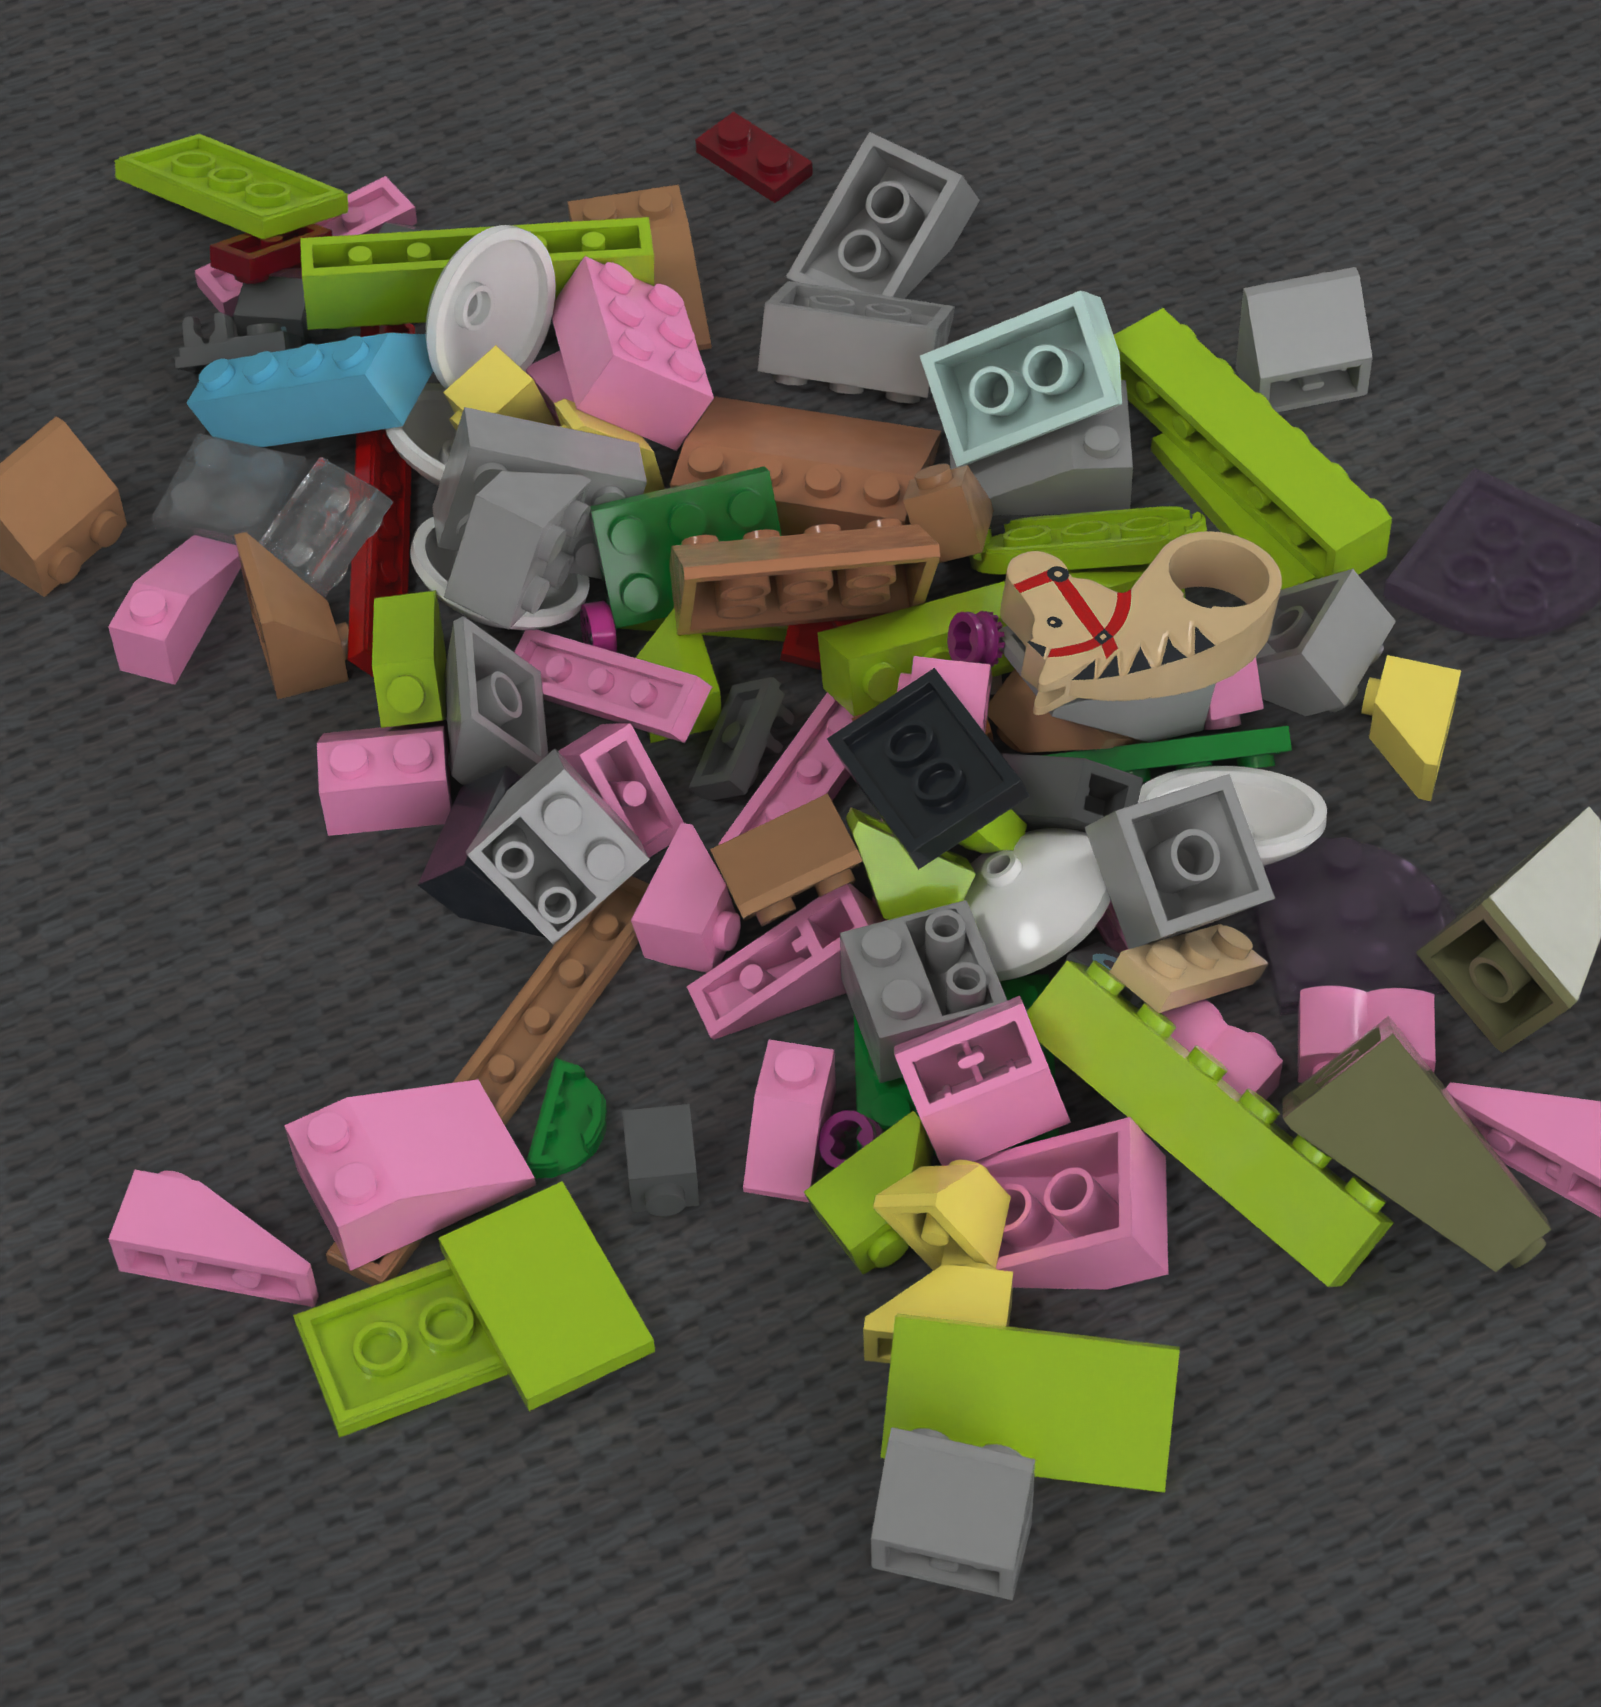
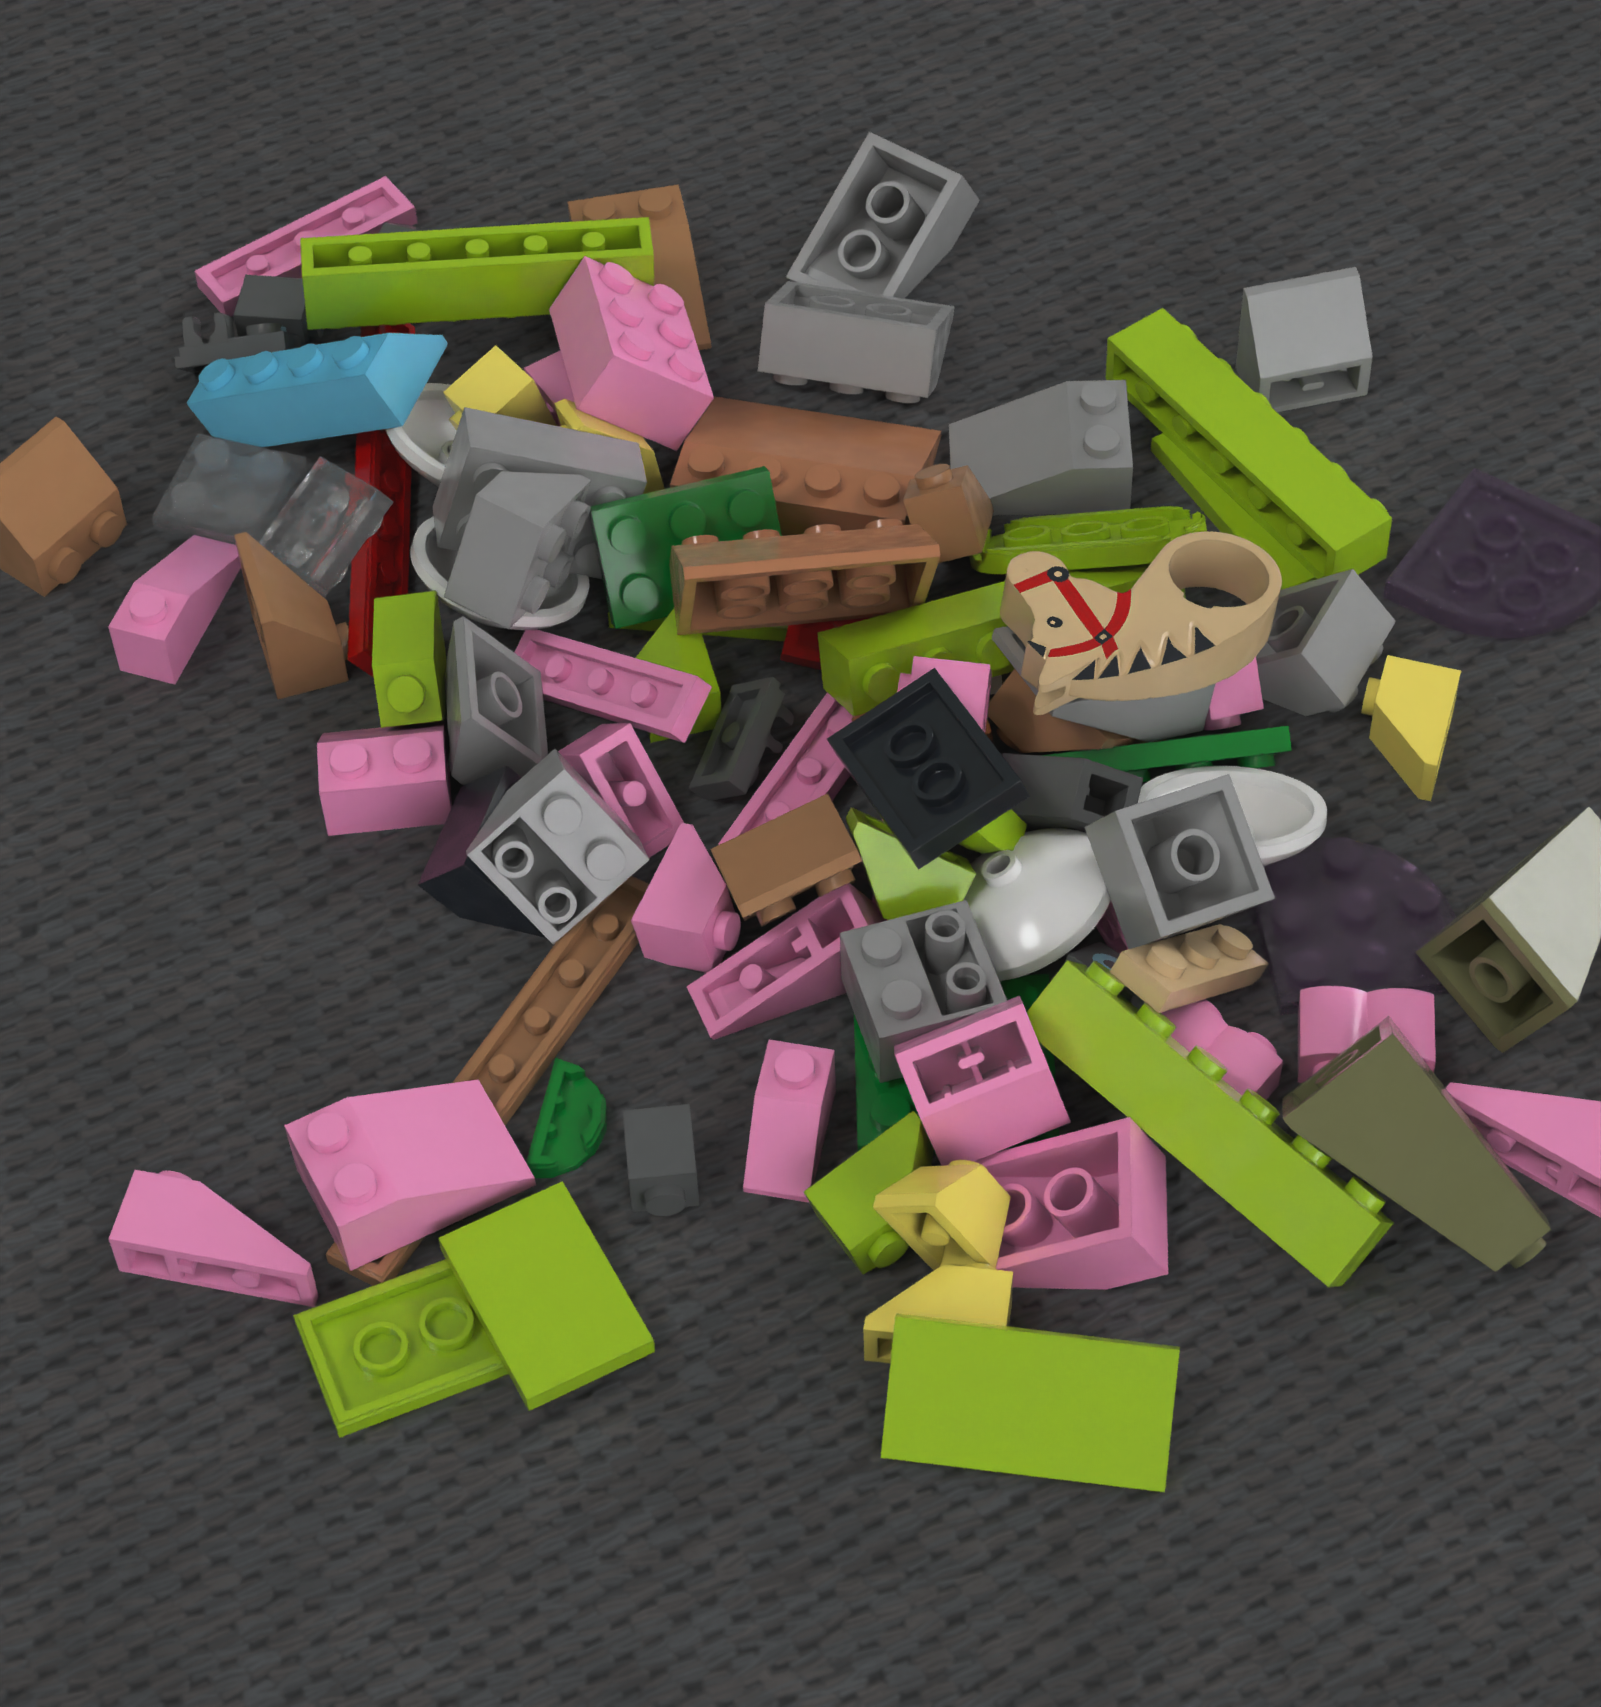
(231, 186): lime tile -> none
(254, 259): dark red plate -> none
(491, 295): white dish -> none
(598, 625): dark pink tile -> none
(754, 157): dark red plate -> none
(833, 1129): magenta bush -> none
(953, 1512): light grey slope -> none
(975, 638): magenta bush -> none
(1025, 377): light aqua slope -> none

